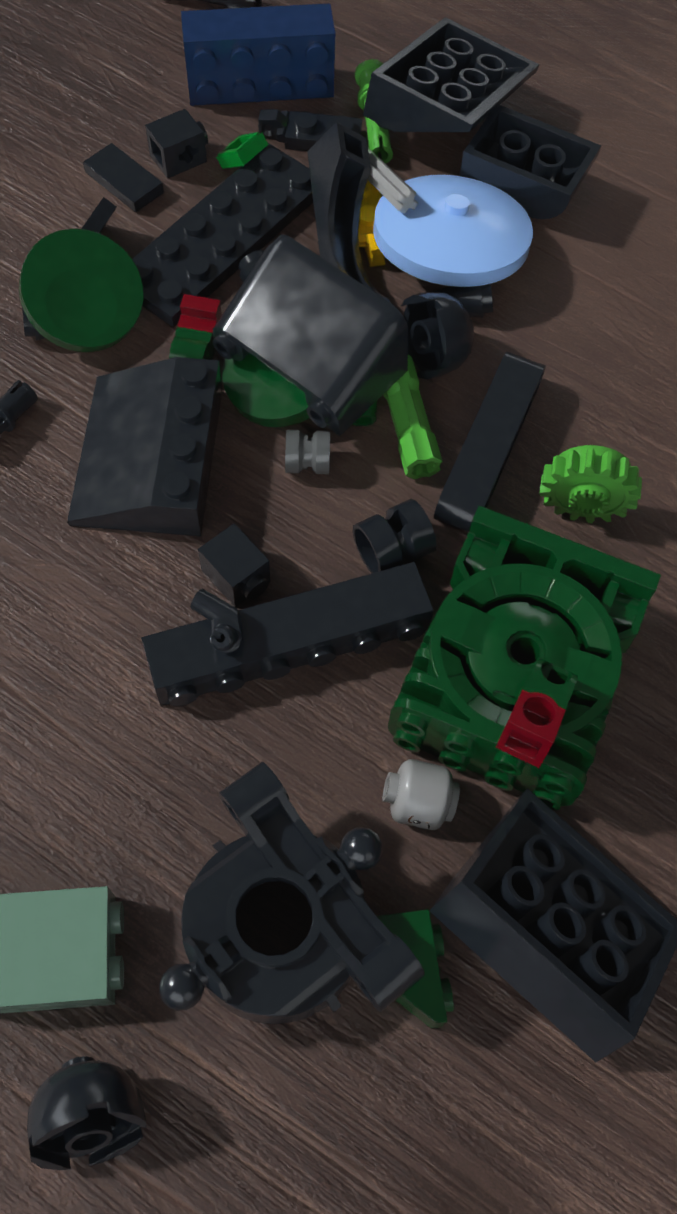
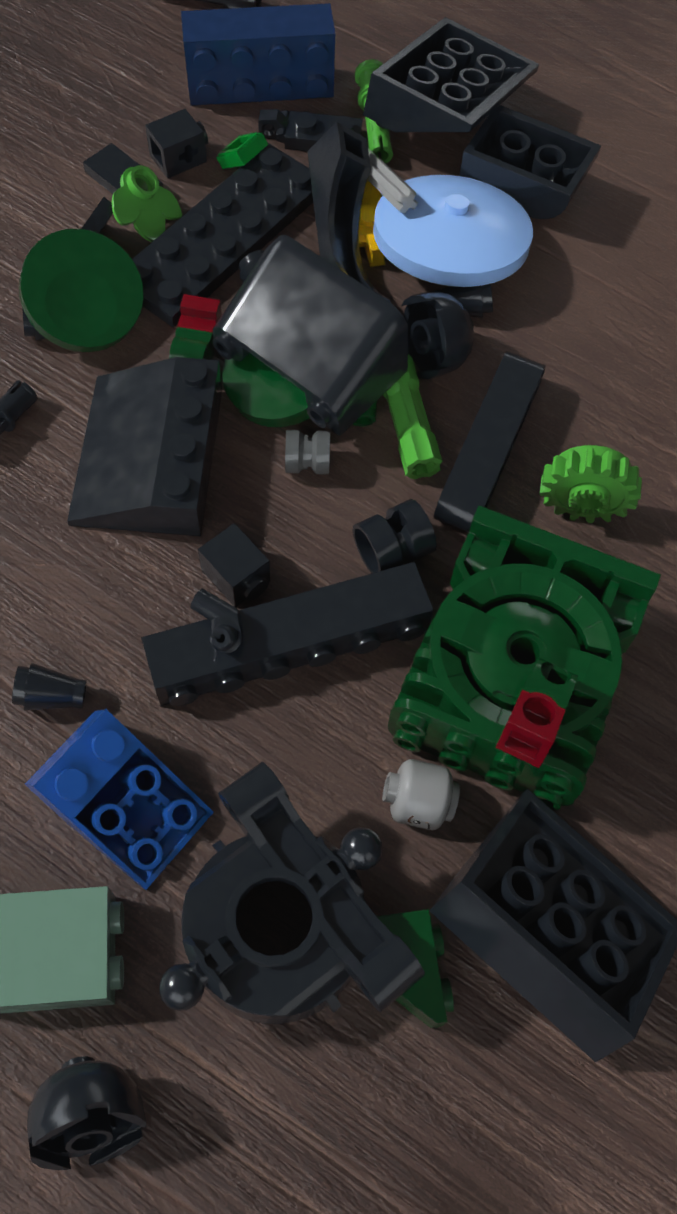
(47, 689): none -> black cone
(120, 797): none -> blue slope
(144, 203): none -> bright green plate

